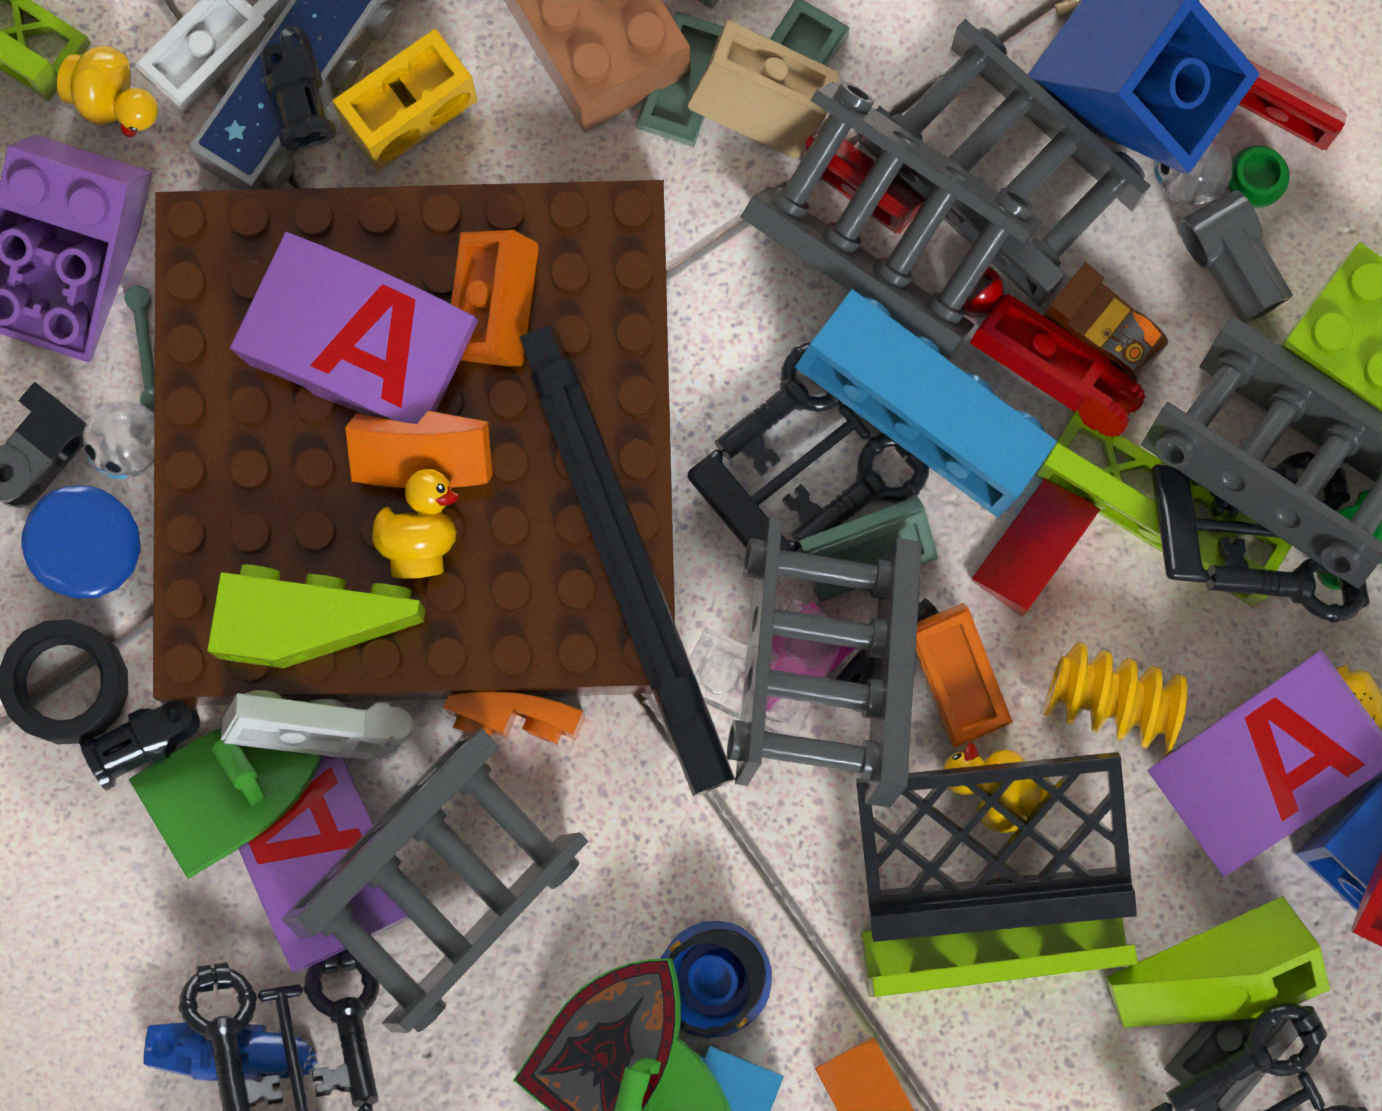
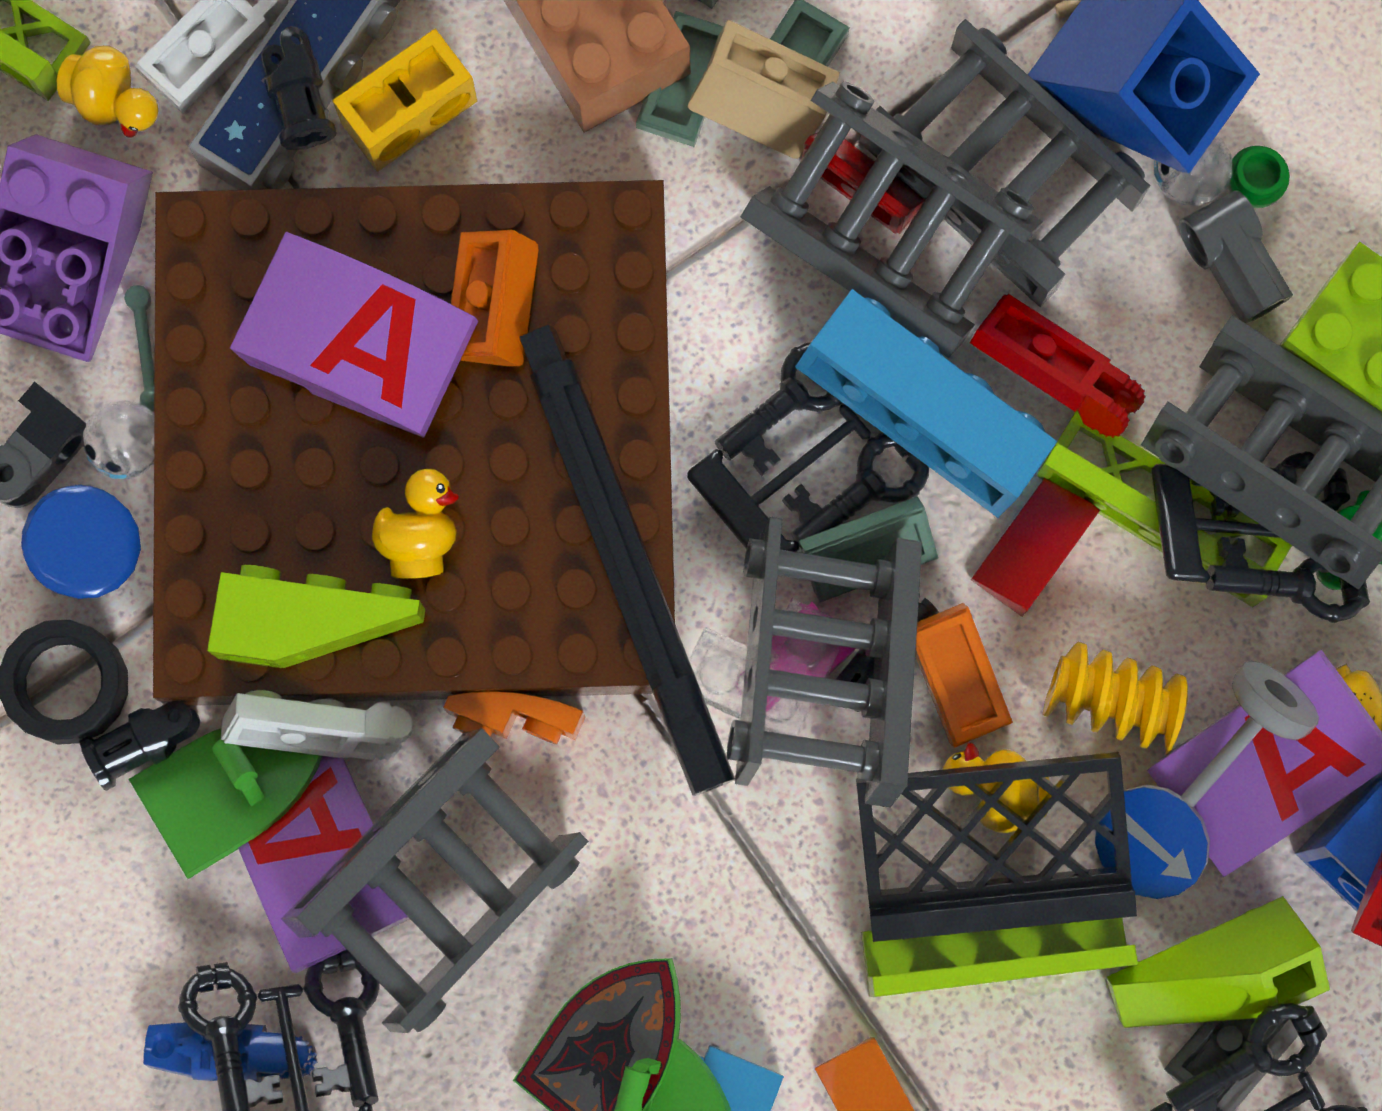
(392, 450): orange slope -> none
(720, 978): blue piece -> none
(987, 298): red hinge -> none
(1107, 323): reddish brown leg -> none
(1163, 828): none -> piece
(1294, 109): red slope -> none

